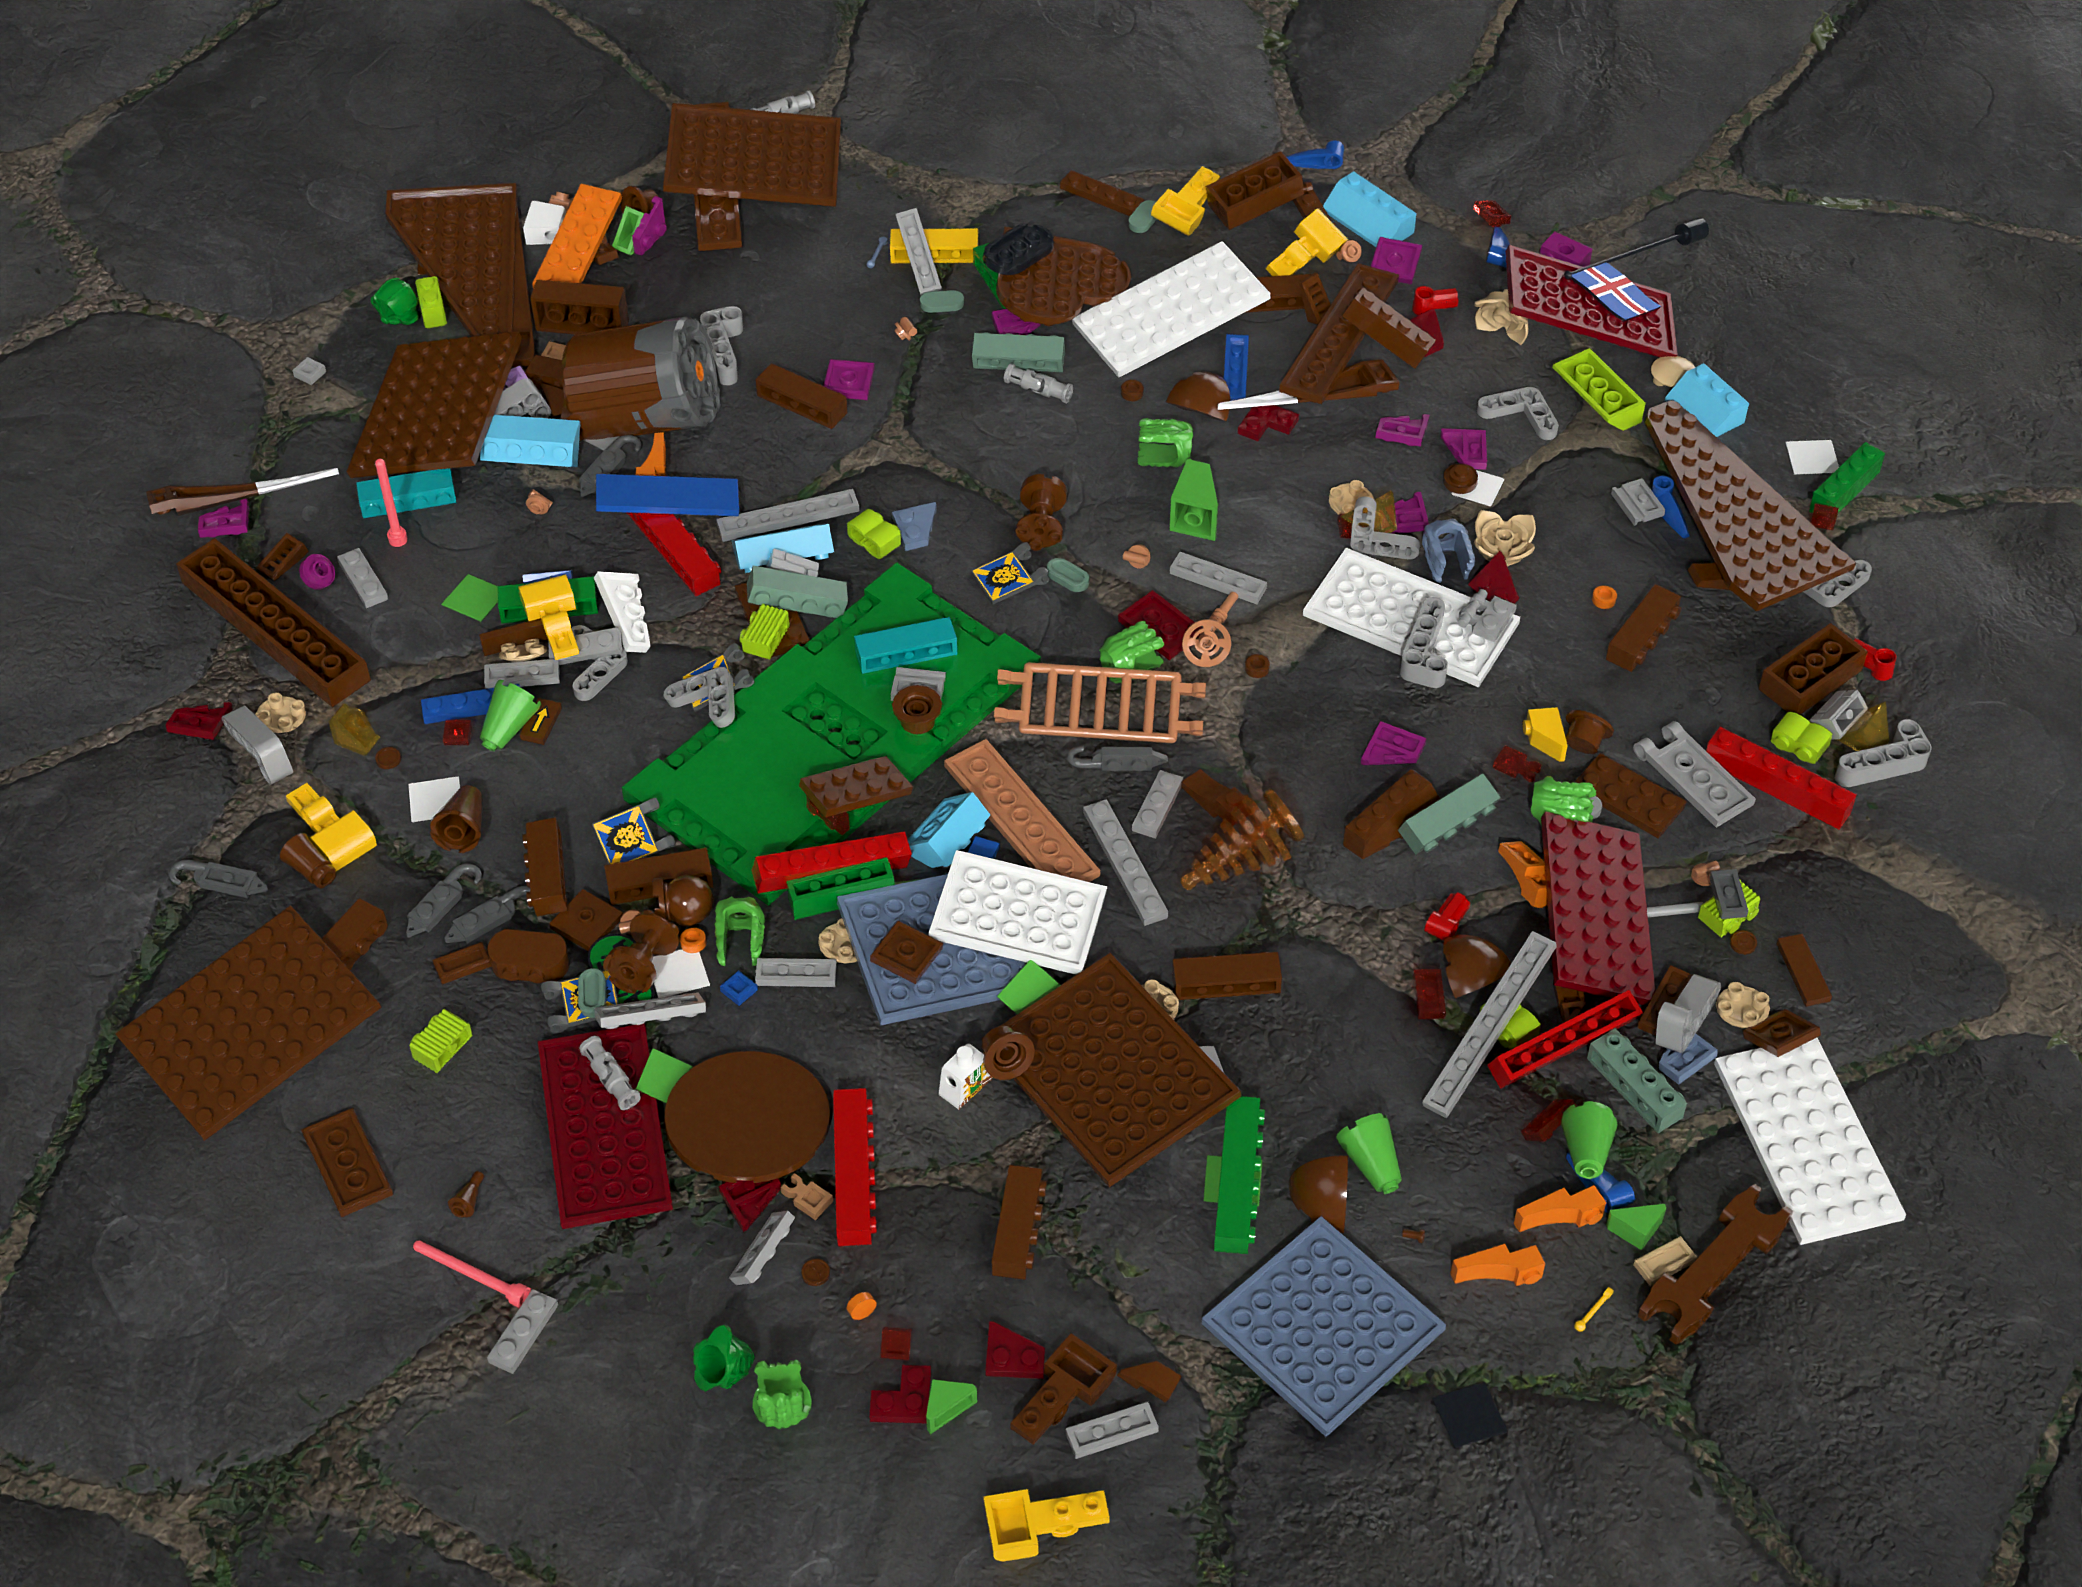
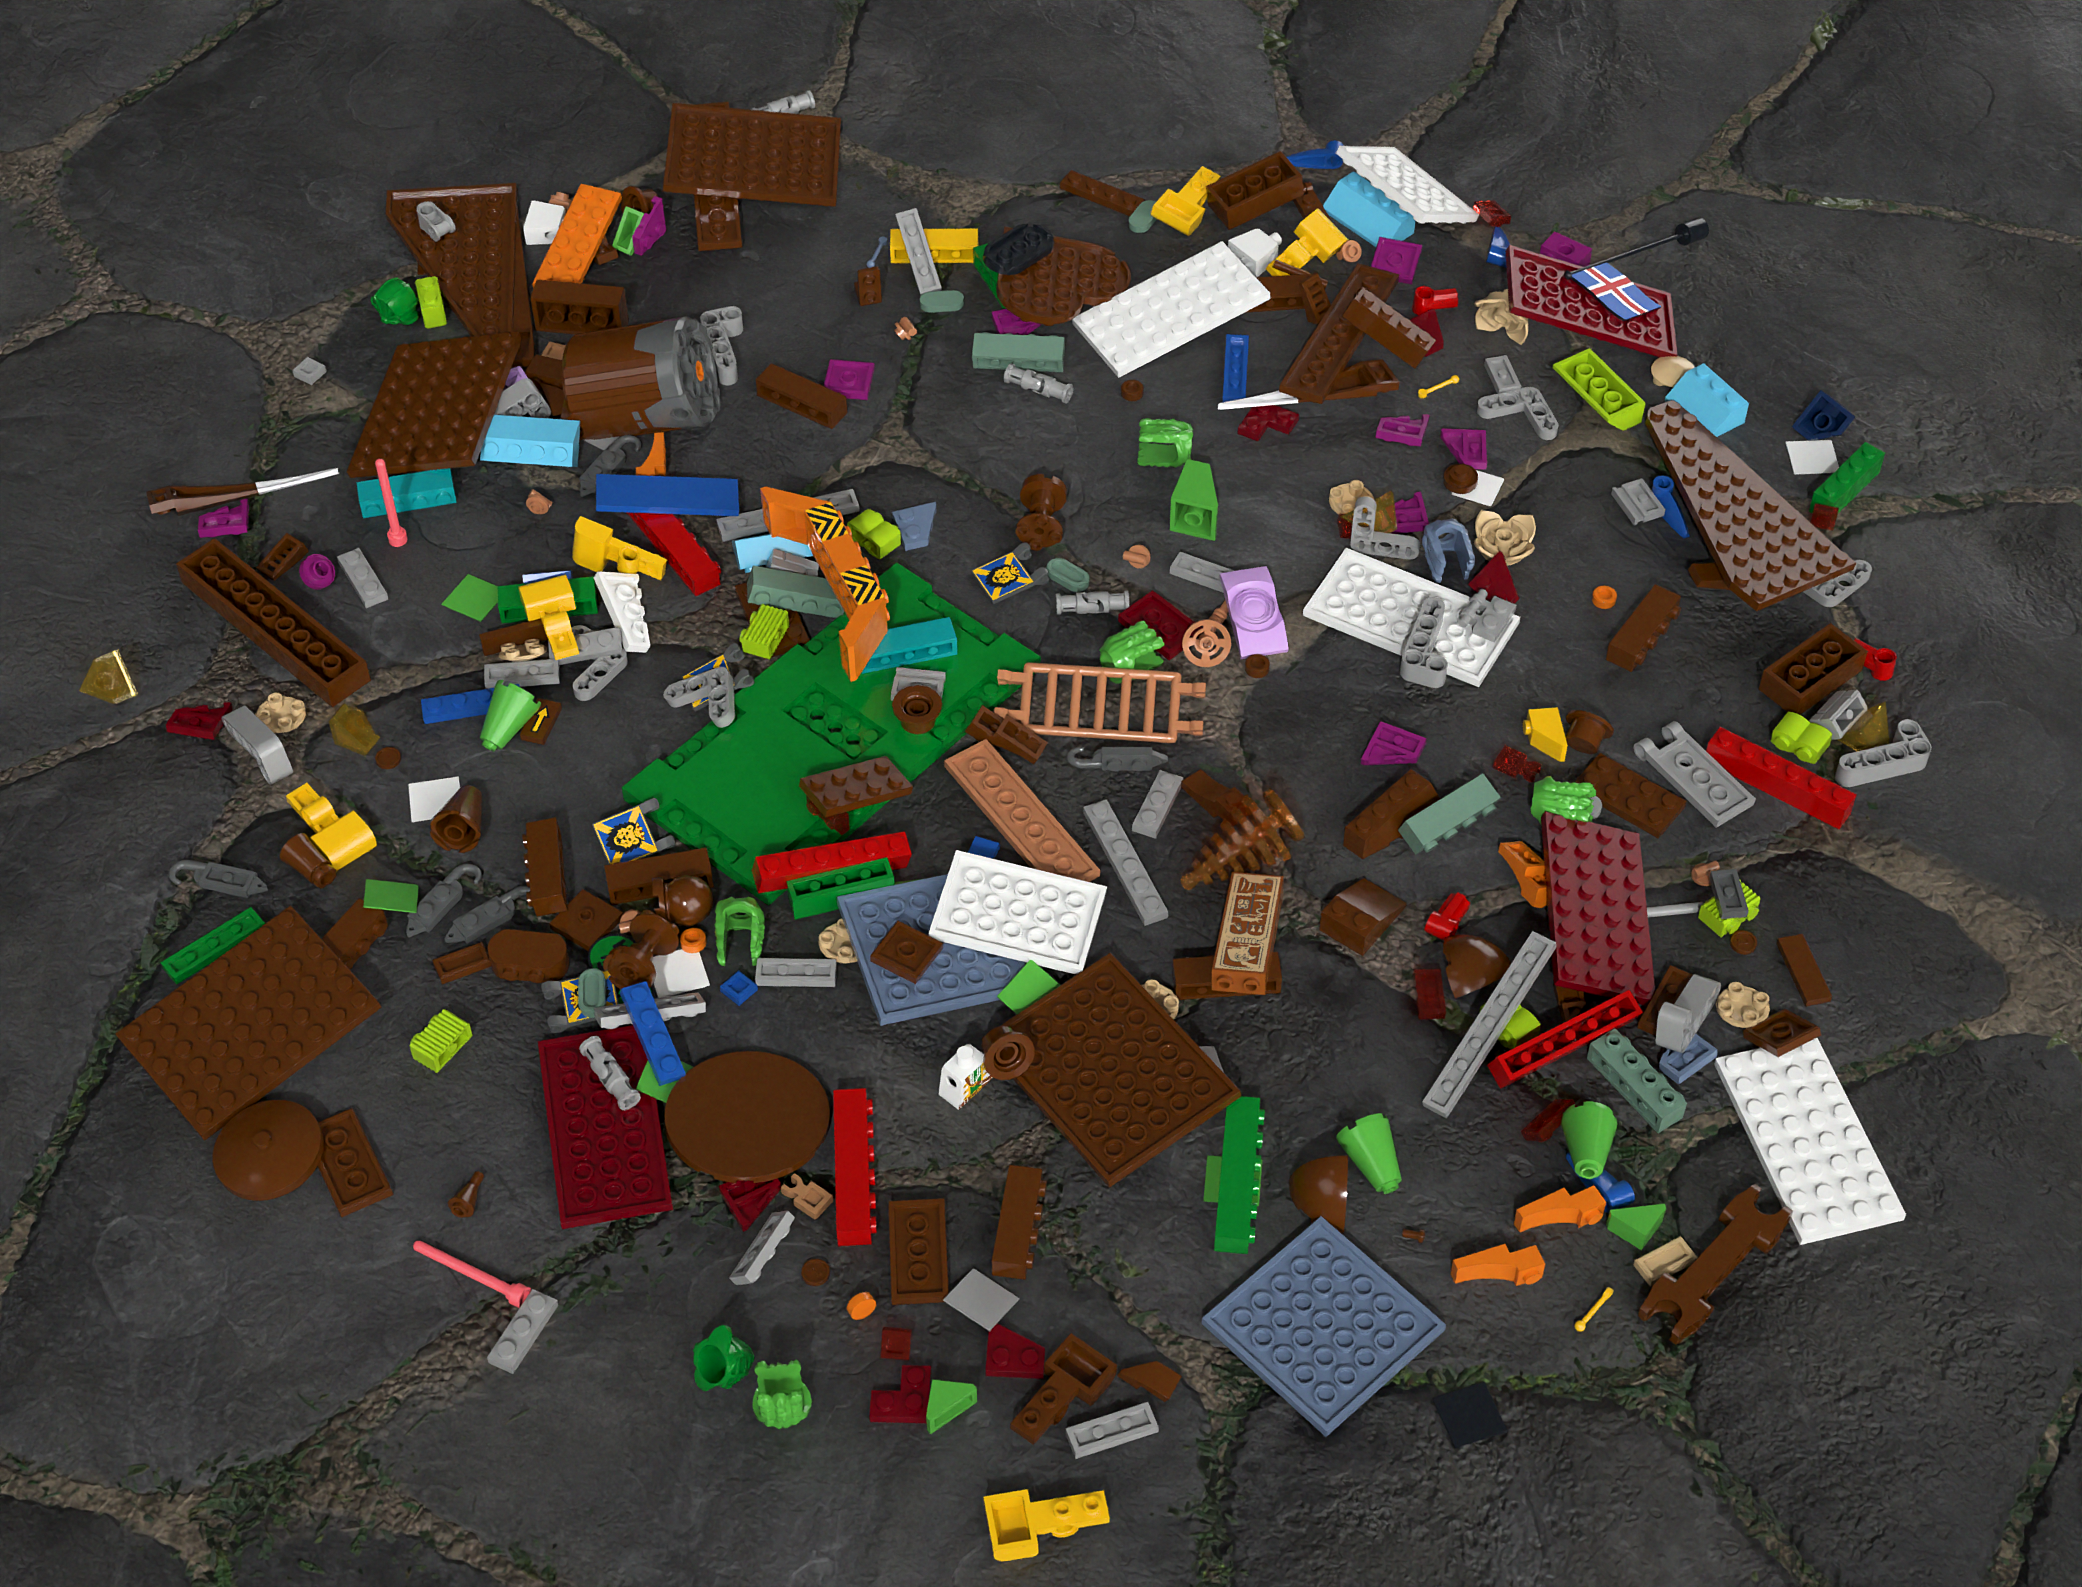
(109, 679): none -> clear yellow slope
(211, 946): none -> green plate
(268, 1150): none -> reddish brown dish
(391, 896): none -> bright green piece
(434, 221): none -> light grey piece
(457, 732): clear red plate -> none
(595, 546): none -> yellow plate
(652, 1033): none -> blue plate
(840, 559): none -> orange slope
(868, 286): none -> reddish brown bracket
(918, 1251): none -> reddish brown plate
(948, 830): medium azure slope -> none
(981, 1299): none -> light grey piece
(1006, 734): none -> reddish brown slope
(1088, 602): none -> light grey piece
(1201, 394): reddish brown brick -> none
(1247, 933): none -> brick
(1254, 612): none -> lavender slope
(1255, 249): none -> white torso
(1286, 268): none -> reddish brown piece
(1360, 915): none -> reddish brown slope
(1407, 184): none -> white plate
(1422, 393): none -> yellow hinge
(1502, 374): none -> light grey plate
(1823, 418): none -> dark blue slope

